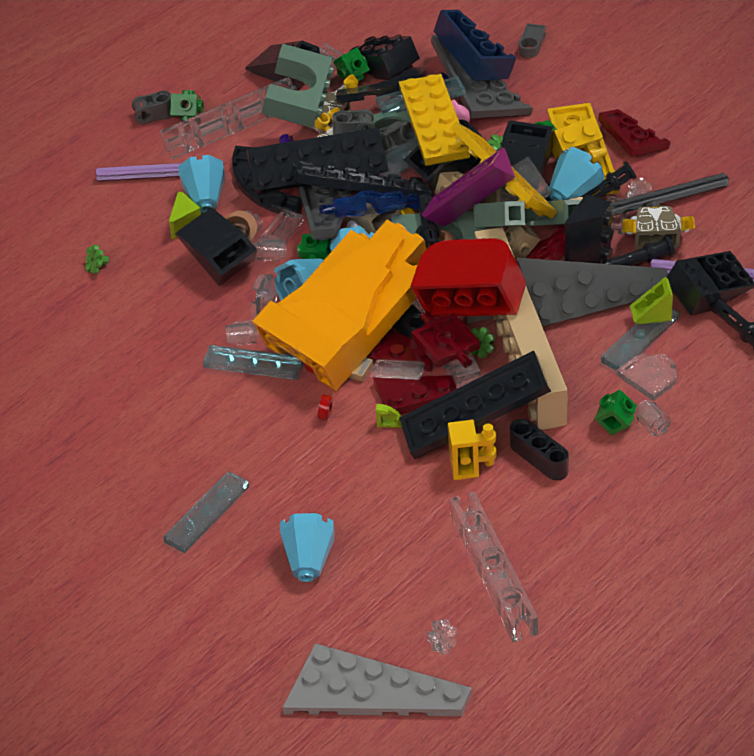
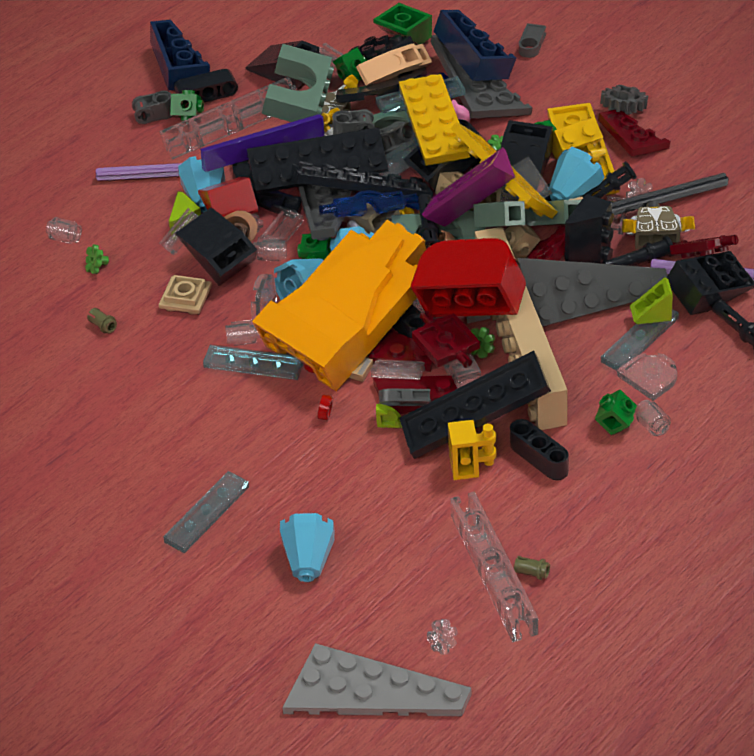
(63, 230): none -> clear brick
(106, 323): none -> olive pin
(170, 240): none -> clear tile
(174, 53): none -> dark blue wedge
(191, 301): none -> tan piece
(209, 85): none -> black beam
(230, 196): none -> red slope
(236, 149): none -> dark purple tile
(393, 63): none -> light nougat slope
(404, 397): none -> dark grey piece
(407, 22): none -> green slope
(532, 567): none -> olive pin
(624, 99): none -> dark grey gear
(703, 246): none -> dark red plate

